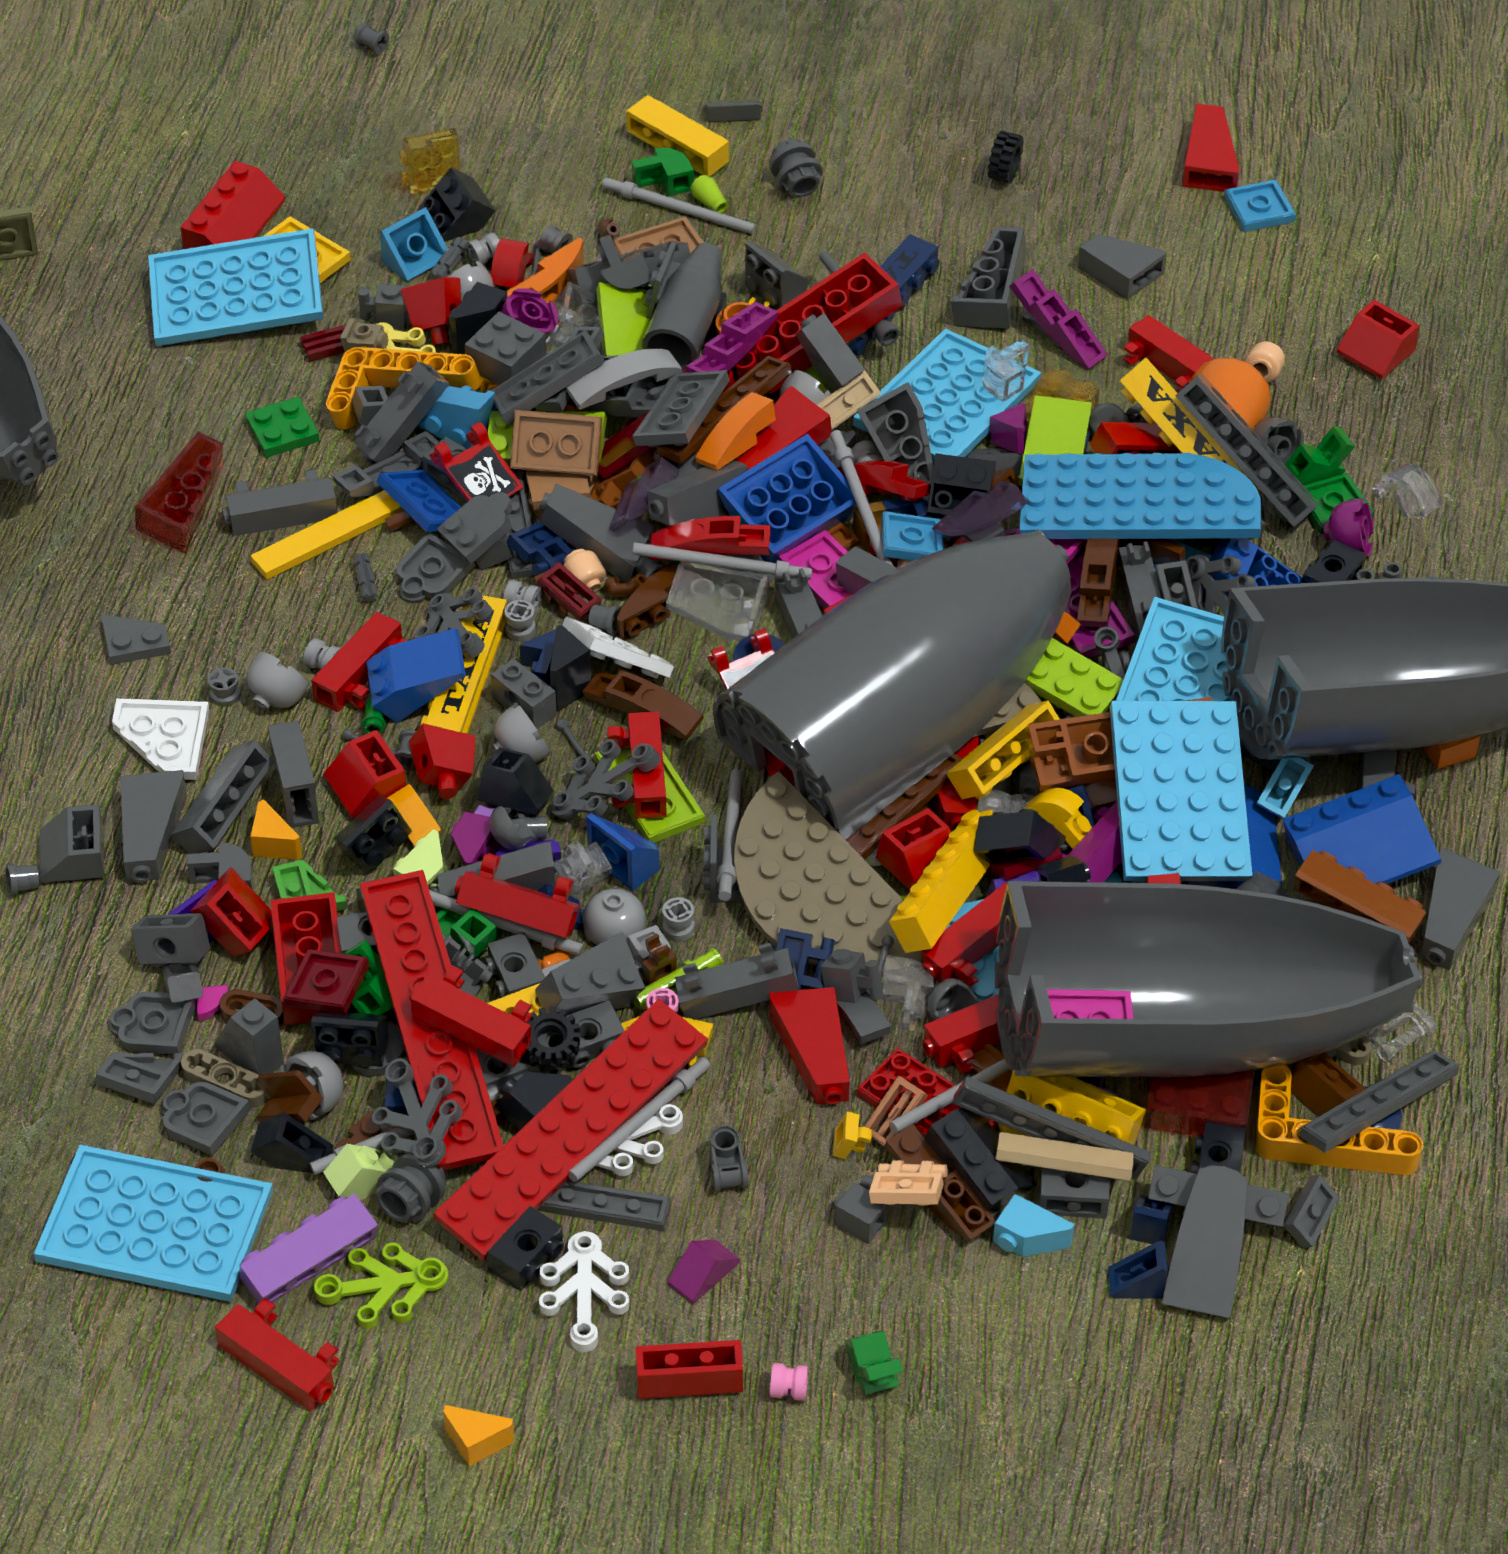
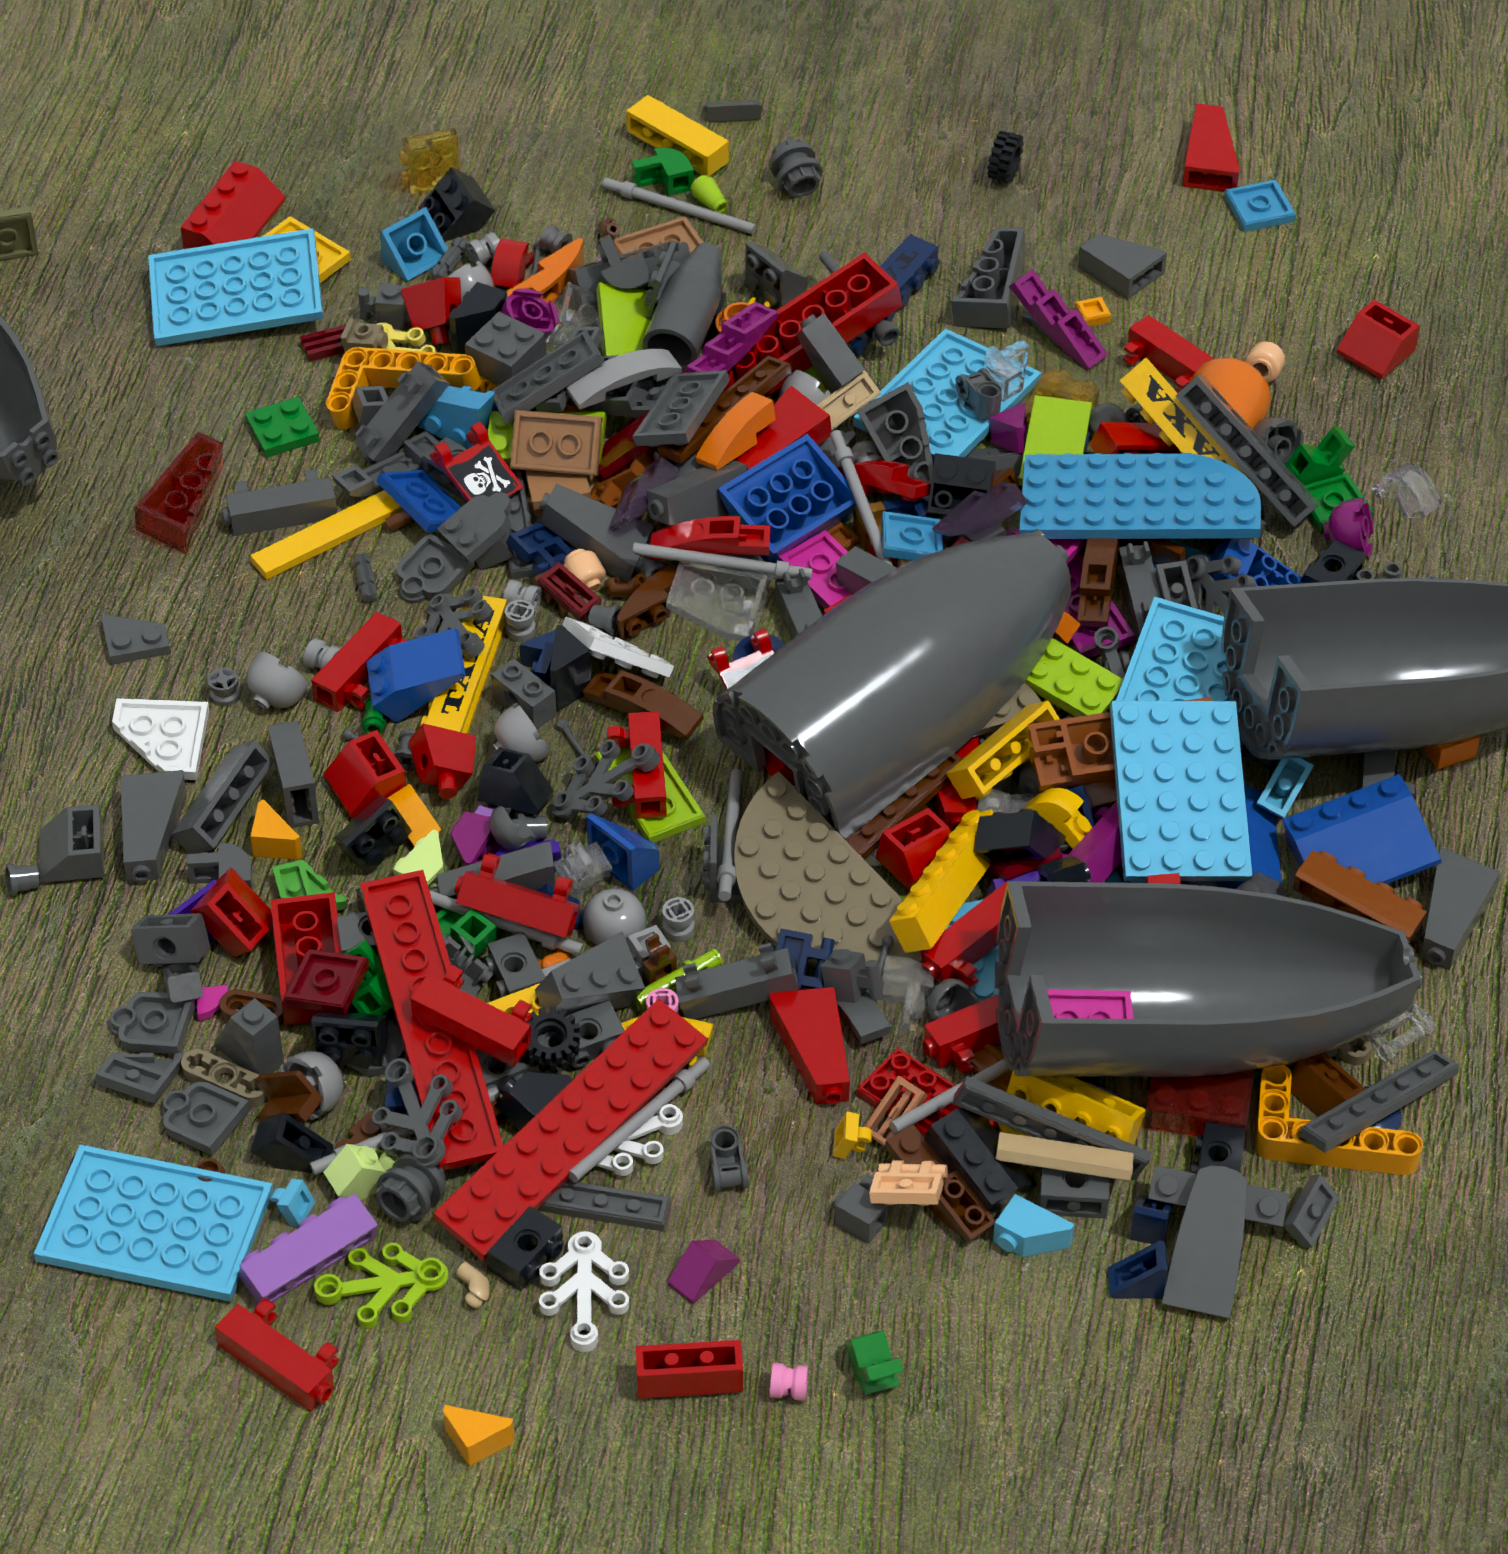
(294, 1202): none -> medium azure tile
(371, 38): dark grey bush -> none
(478, 1284): none -> tan arm
(980, 393): none -> dark grey piece
(1093, 311): none -> light orange tile

